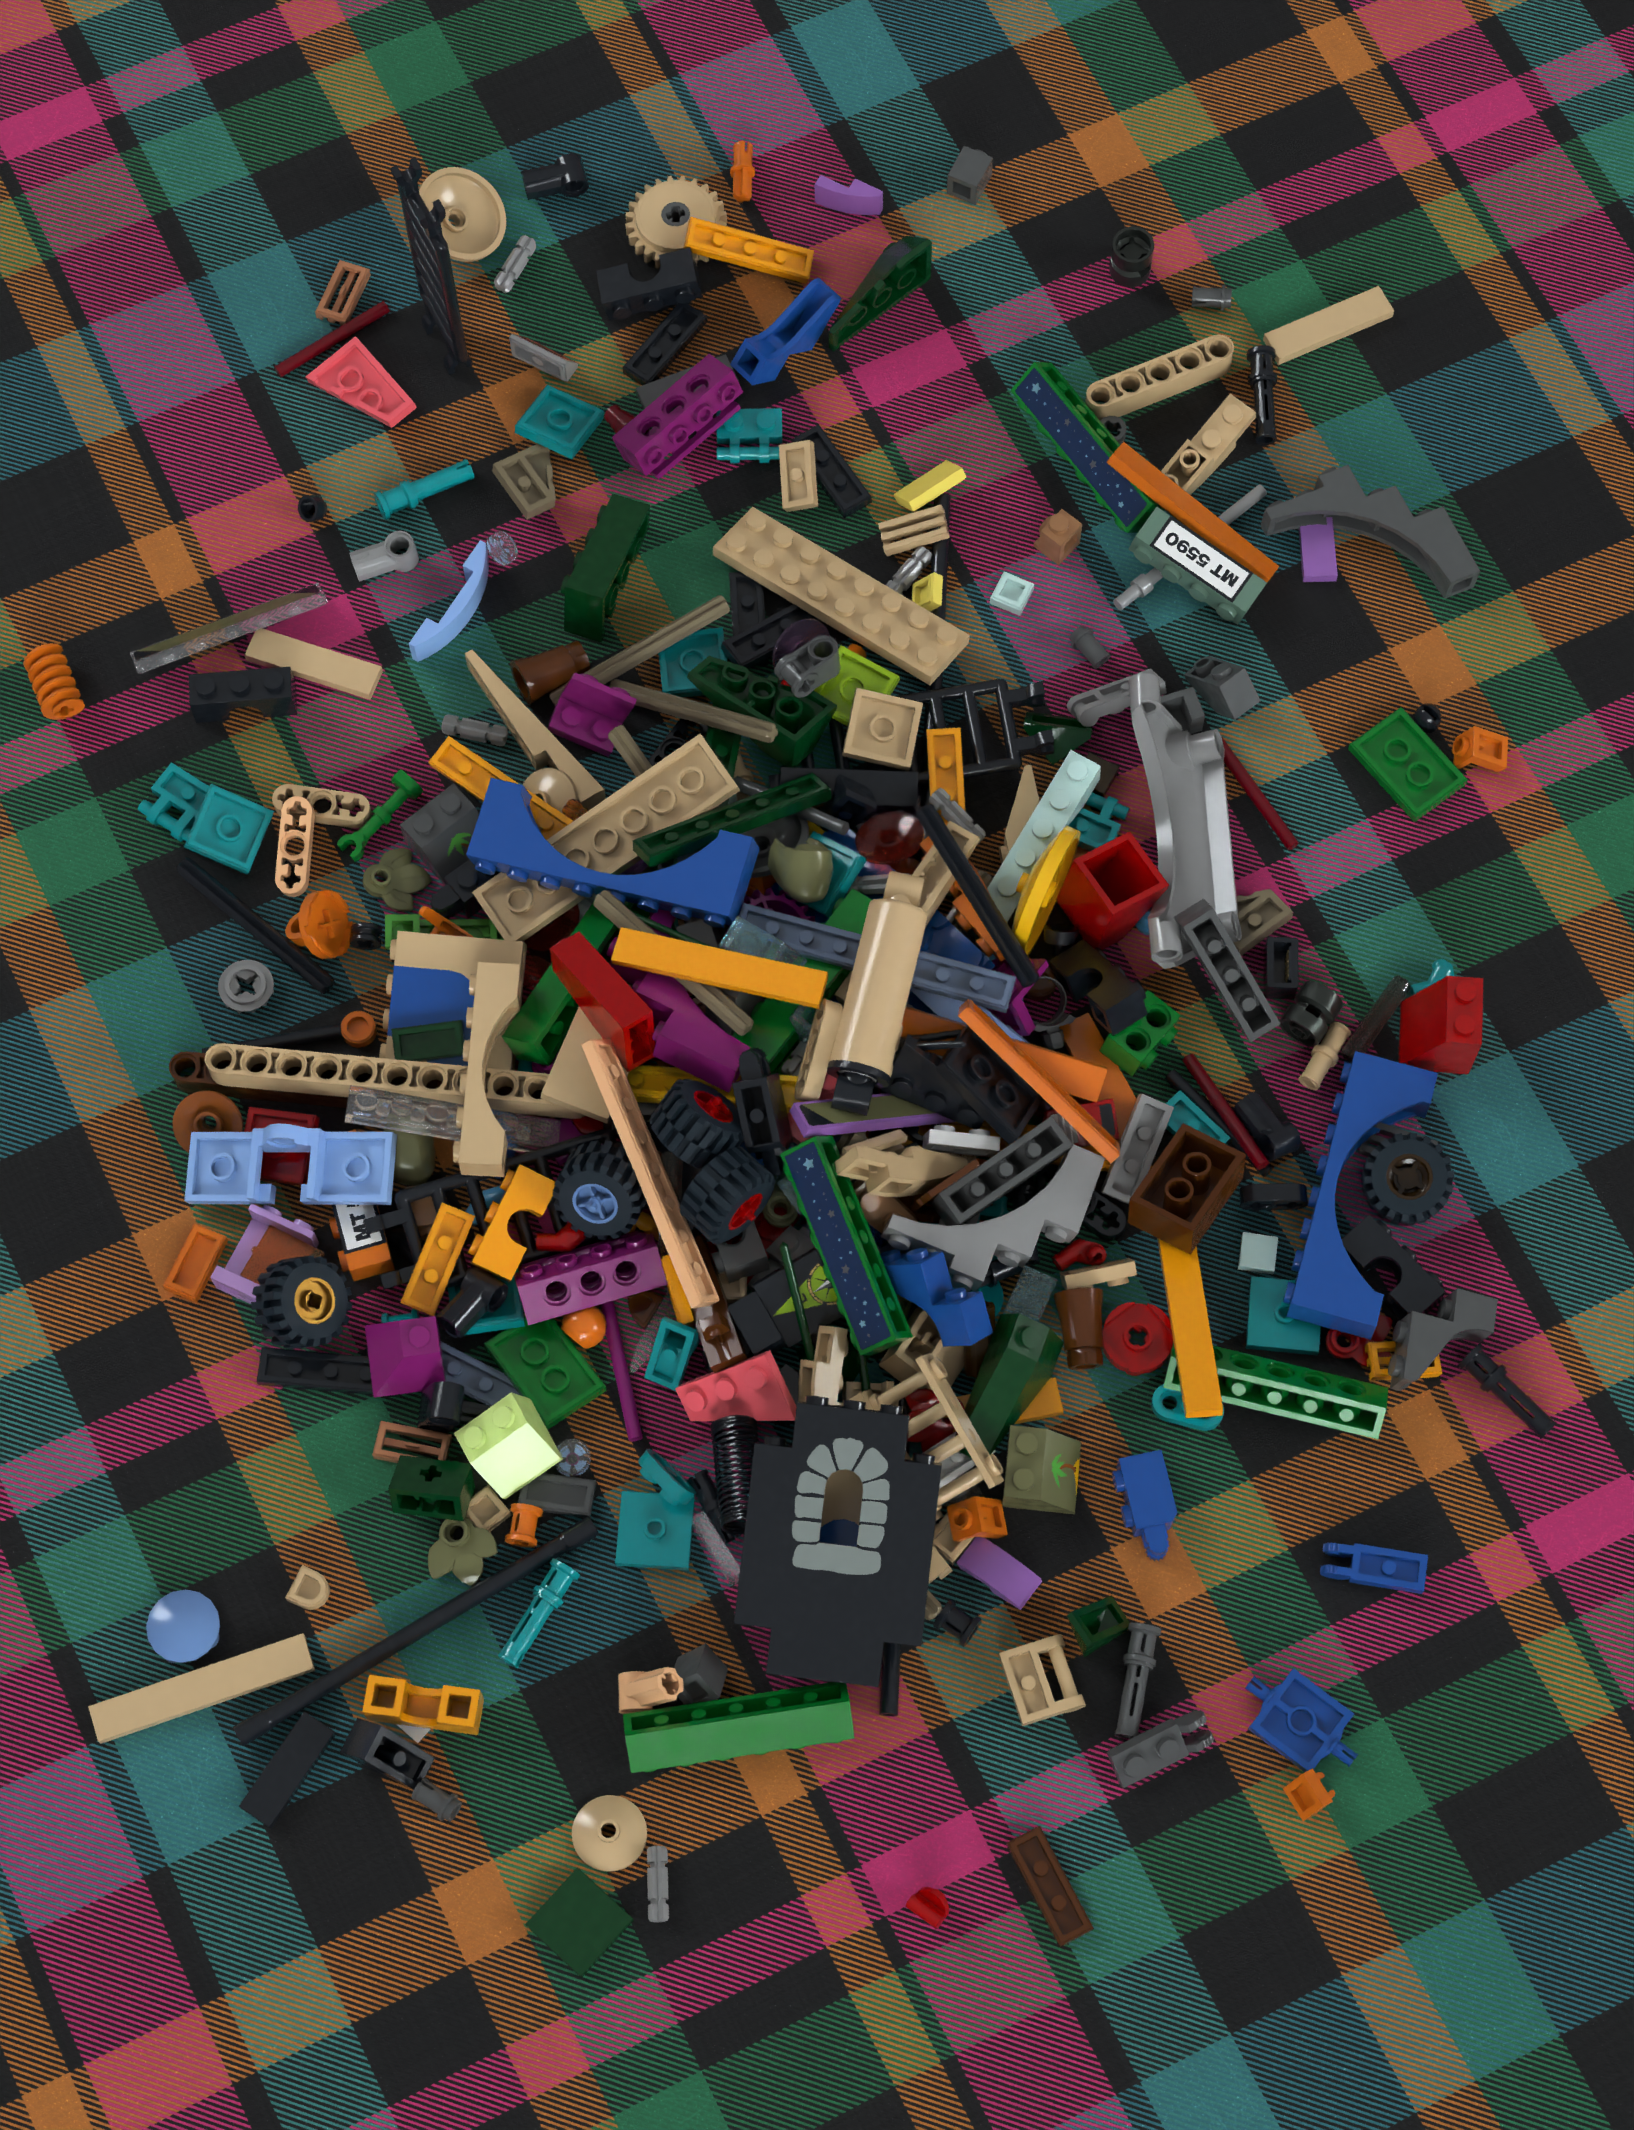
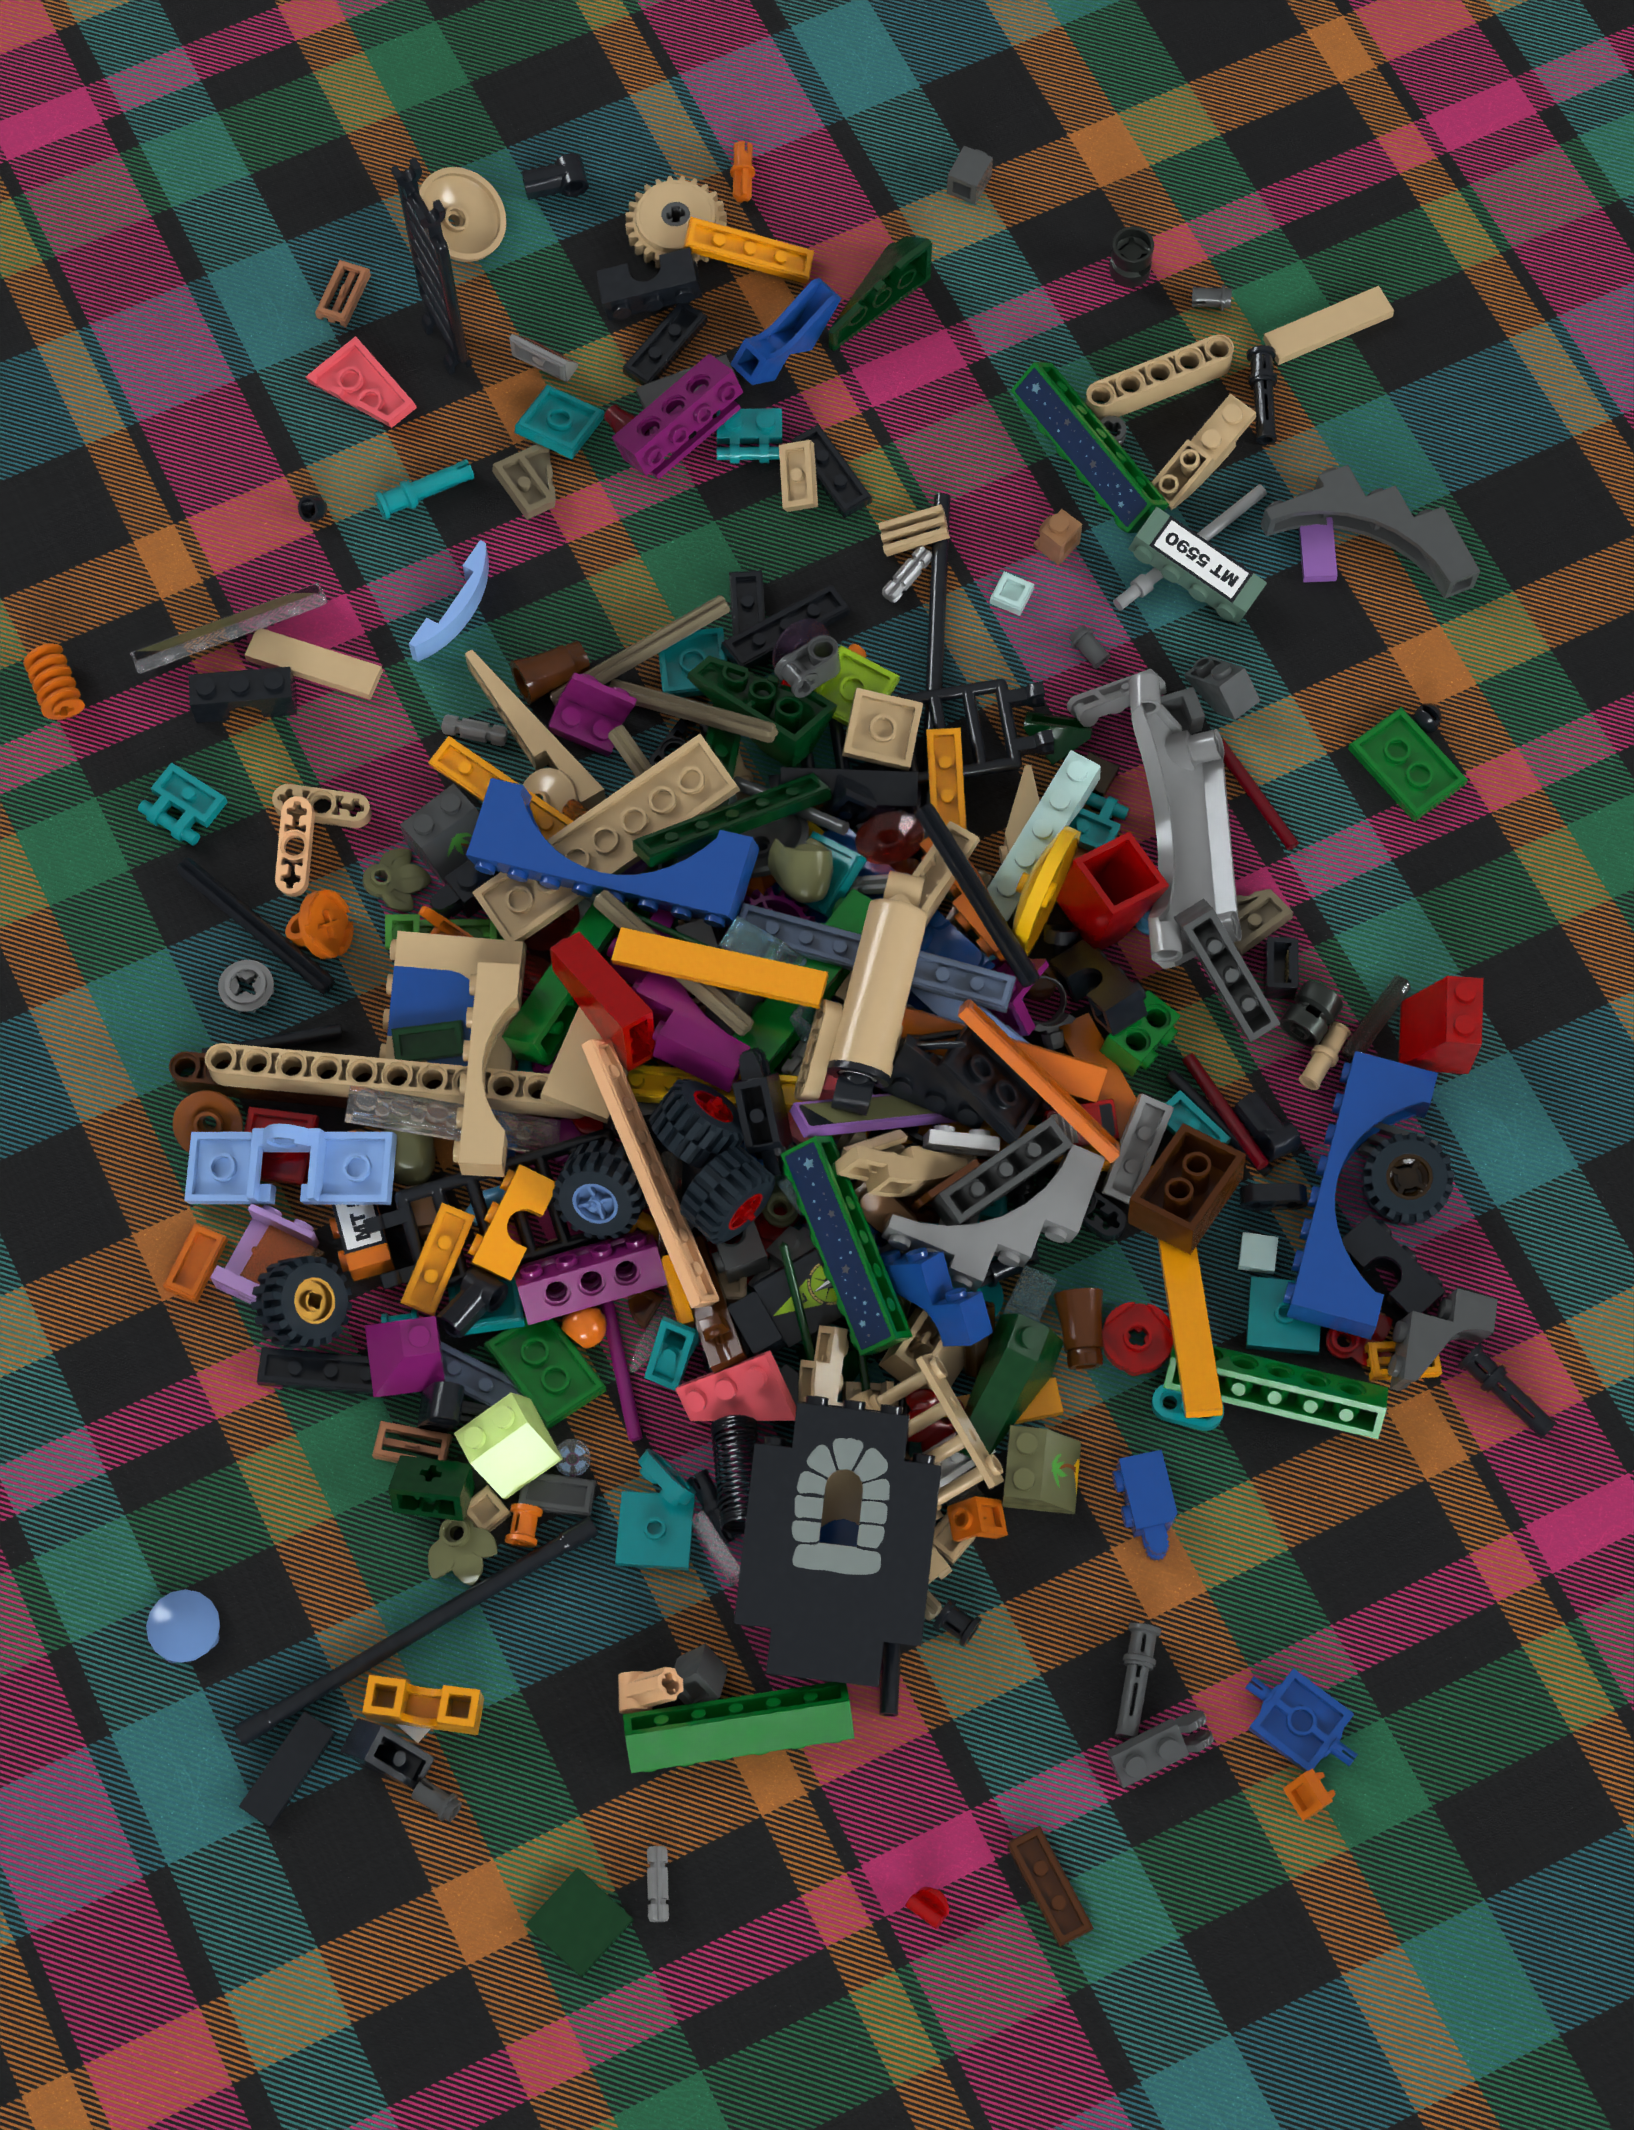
(201, 1688): tan tile -> none
(228, 829): teal plate -> none
(309, 1589): tan tile -> none
(331, 339): dark red bar -> none
(358, 1029): orange tile -> none
(366, 936): black bush -> none
(382, 558): light grey piece -> none
(382, 815): green piece -> none
(502, 548): clear tile -> none
(515, 264): light grey axle -> none
(547, 1597): teal pin -> none
(562, 1241): red arm -> none
(603, 566): dark green wedge -> none
(614, 1852): tan dish -> none
(841, 595): tan plate -> none
(856, 199): medium lavender slope -> none
(928, 591): light yellow tile -> none
(930, 485): light yellow tile -> none
(953, 812): light grey axle -> none
(999, 1571): medium lavender slope -> none
(1029, 1683): tan plate -> none
(1081, 1252): red arm -> none
(1097, 1624): dark green slope -> none
(1112, 1272): tan plate -> none
(1189, 510): orange tile -> none
(1378, 1567): blue hinge -> none
(1441, 969): teal arm -> none
(1481, 748): orange bracket -> none

